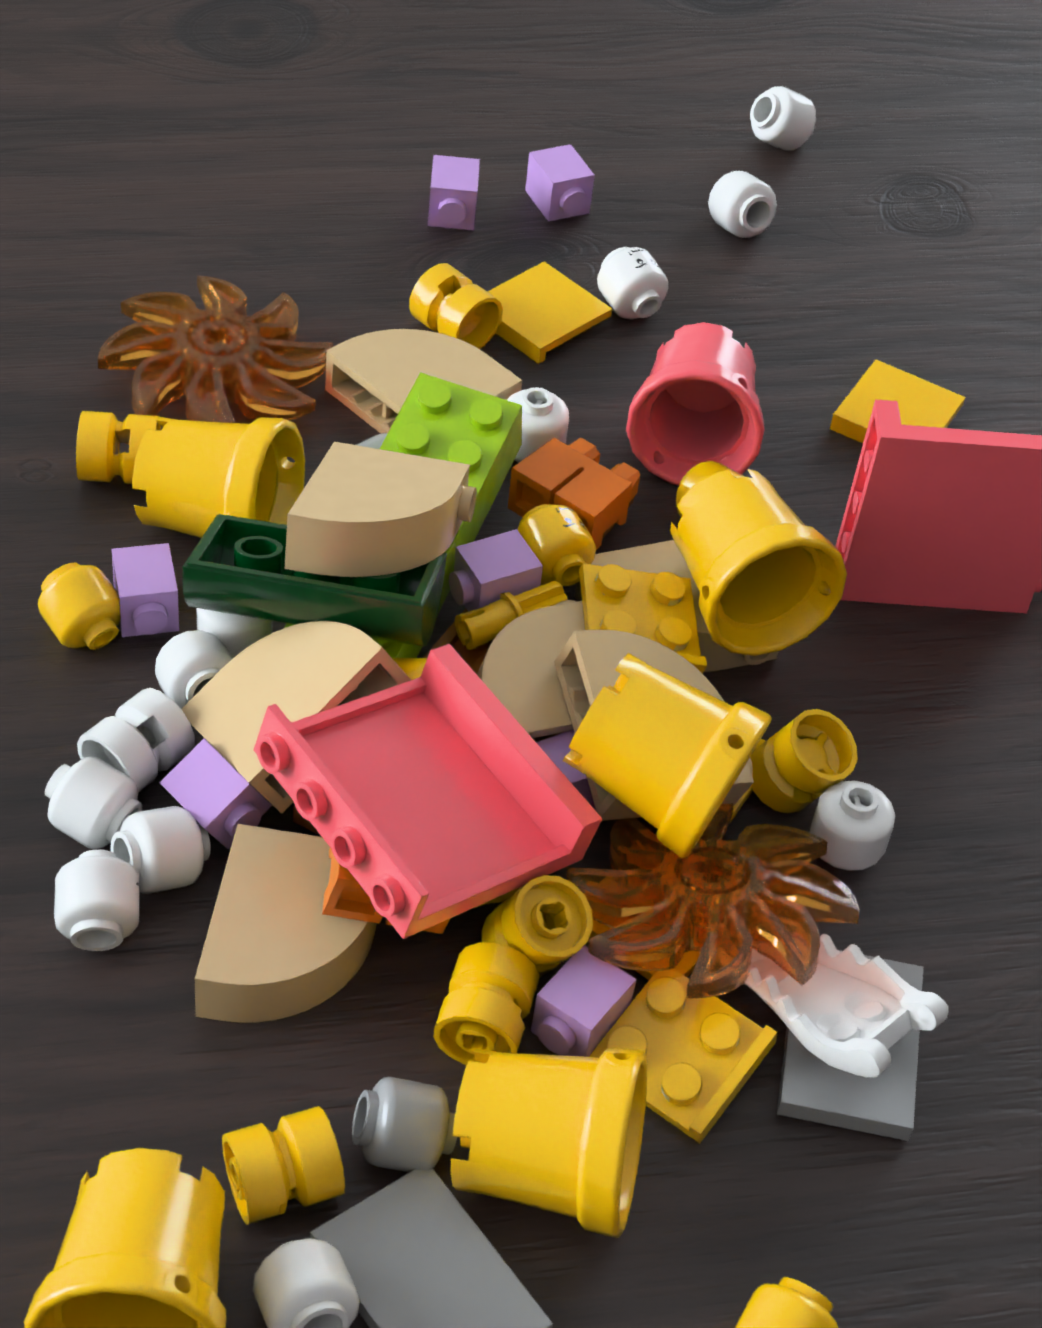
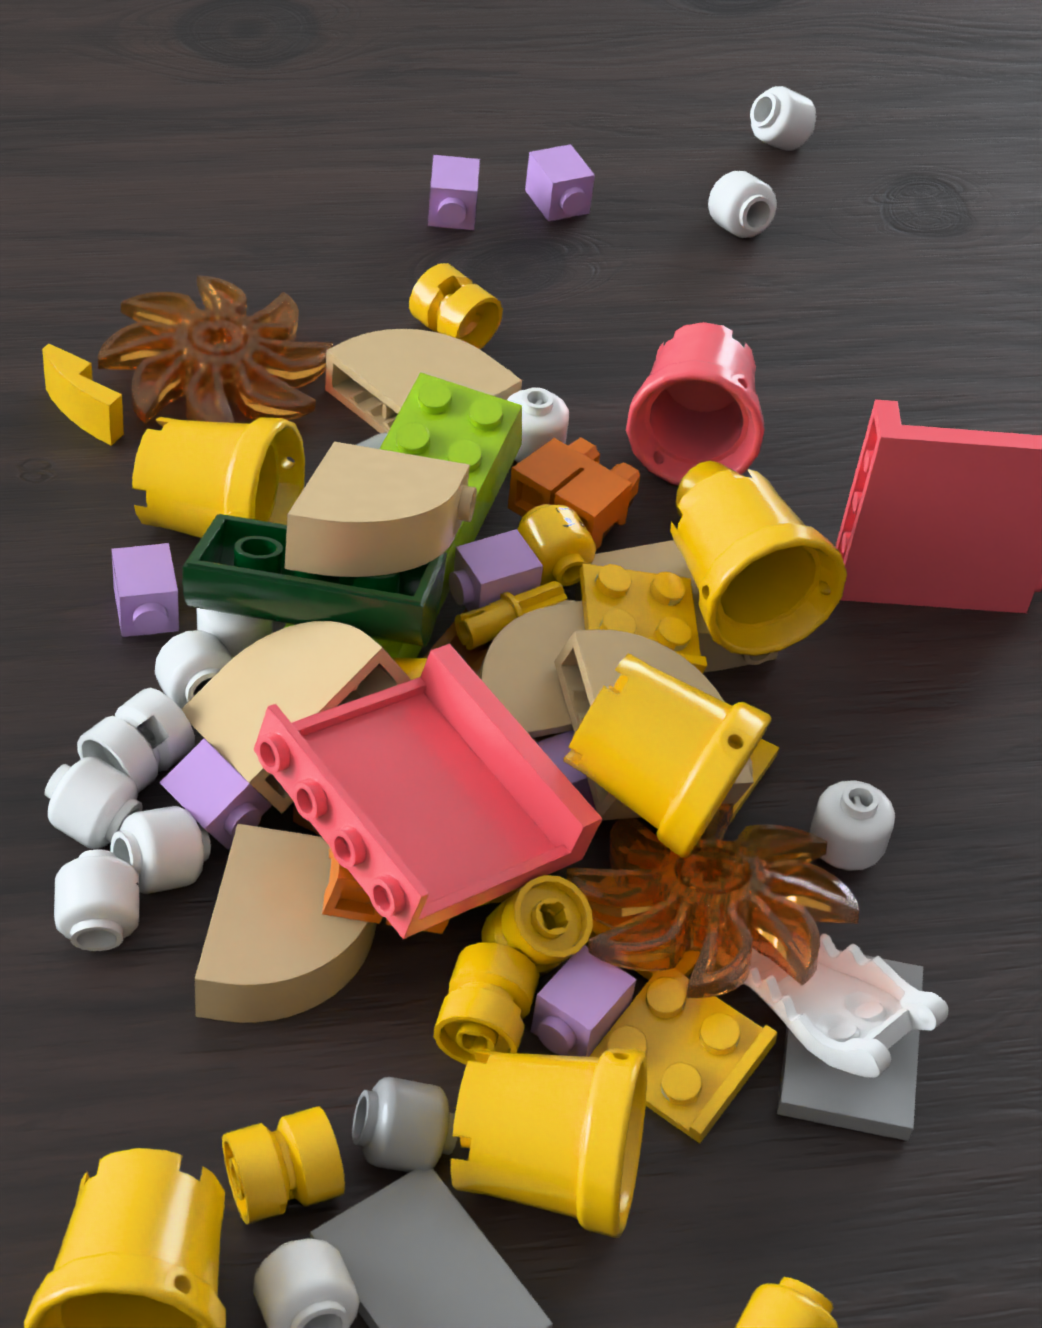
(80, 398): none -> yellow slope
(80, 606): yellow head -> none
(100, 441): yellow wheel -> none
(545, 310): yellow piece -> none
(632, 281): white head -> none
(803, 761): yellow wheel -> none
(918, 401): yellow piece -> none

